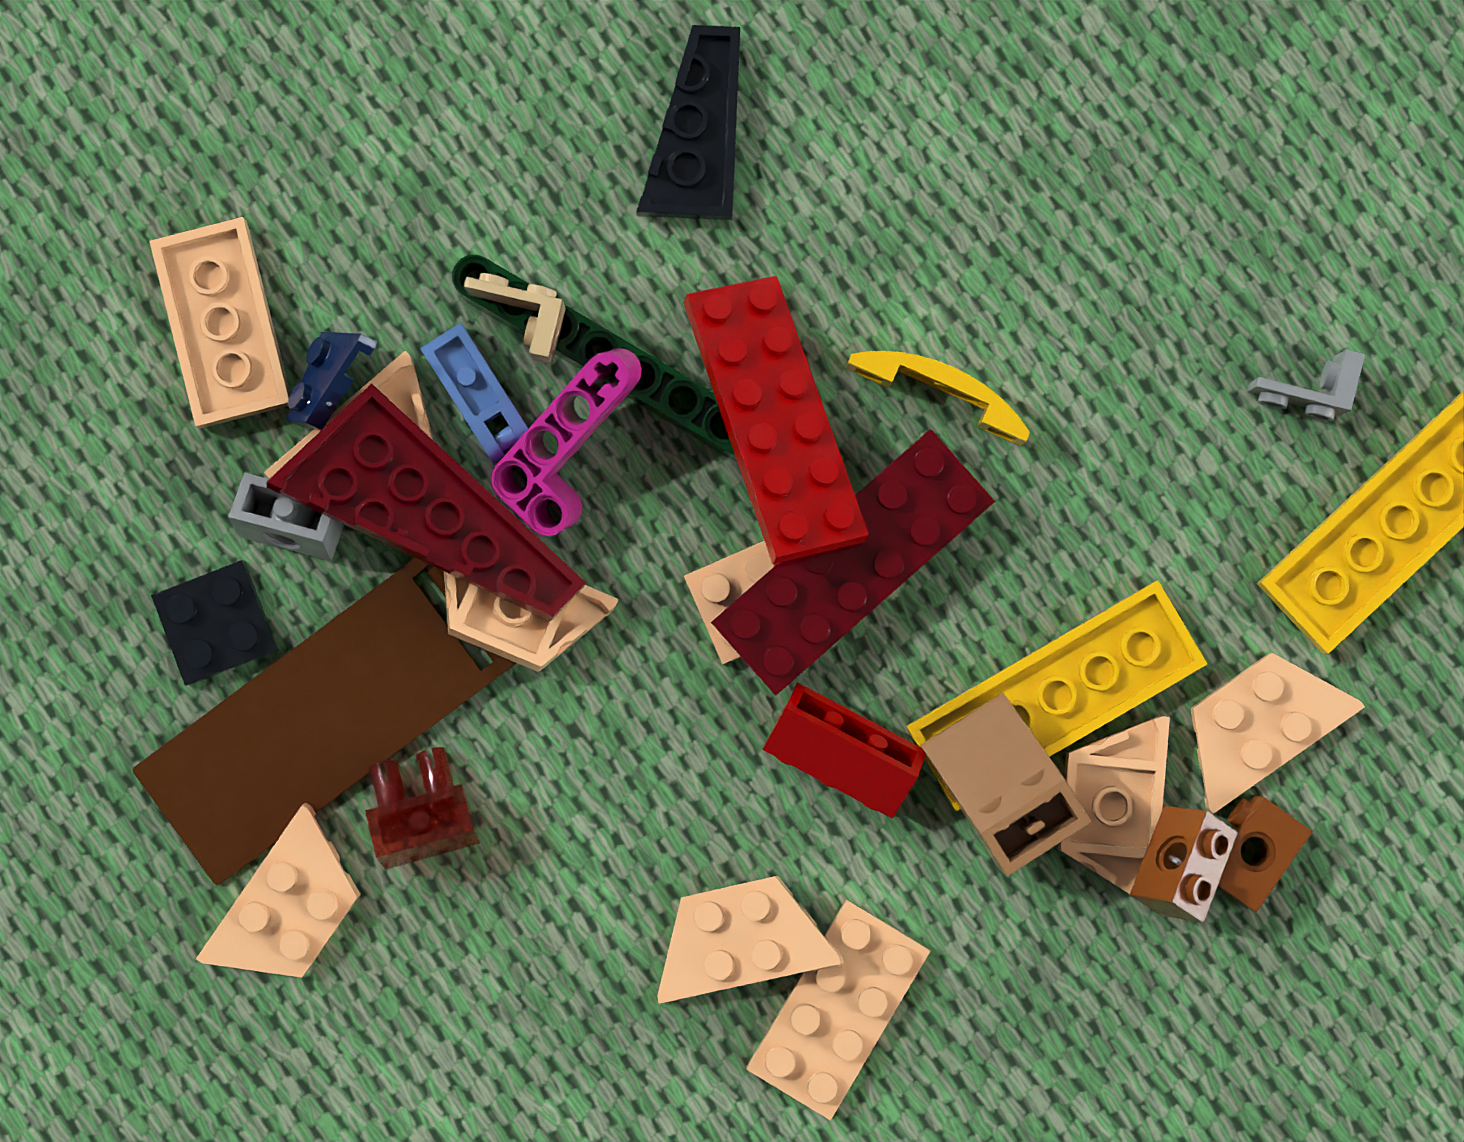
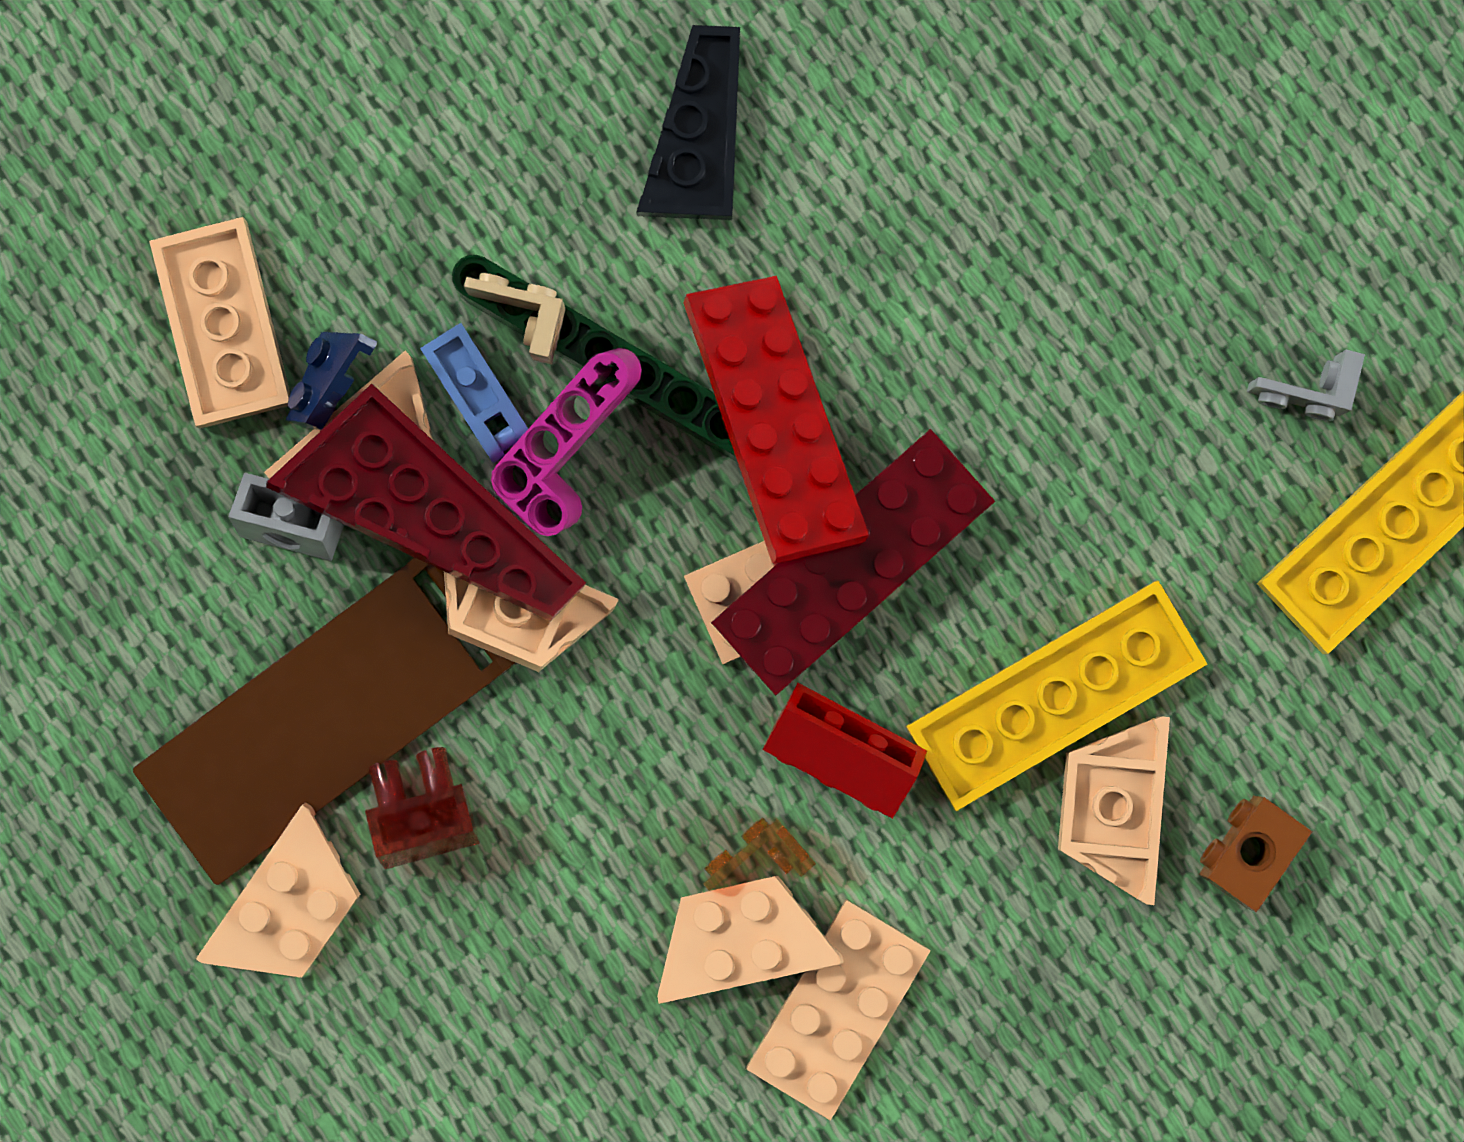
(214, 623): black plate -> none
(785, 853): none -> clear orange bracket
(997, 415): yellow slope -> none
(1005, 784): medium nougat slope -> none
(1183, 863): dark orange brick -> none
(1261, 724): light nougat wing -> none

